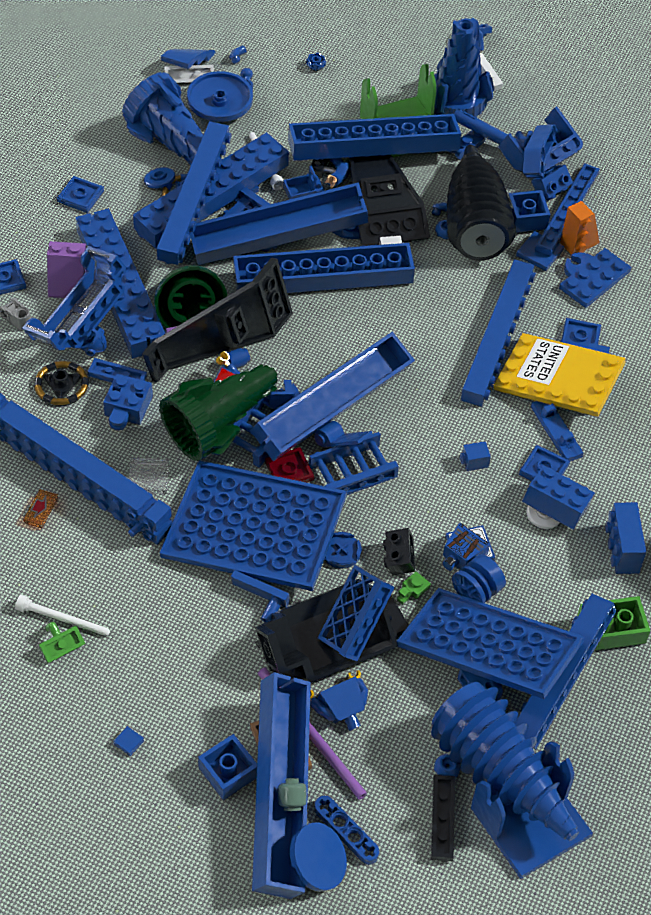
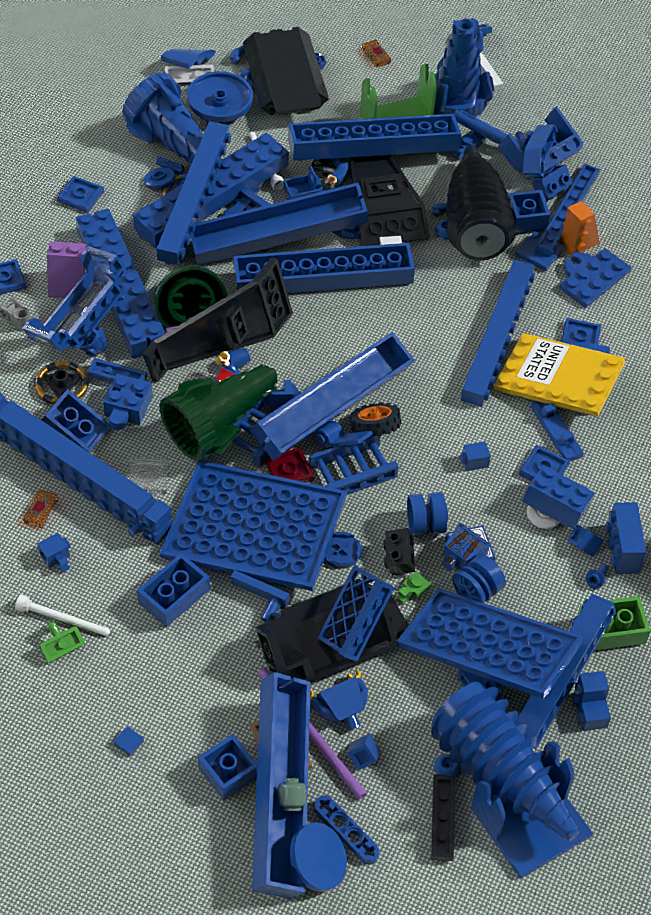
(55, 551): none -> blue brick
(76, 421): none -> blue slope
(163, 162): none -> blue piece
(173, 590): none -> blue brick
(285, 71): none -> black panel
(364, 751): none -> blue panel
(376, 53): none -> clear orange tile
(377, 418): none -> black wheel
(433, 513): none -> blue wheel
(585, 540): none -> blue panel
(591, 701): none -> blue brick
(596, 578): none -> blue plate

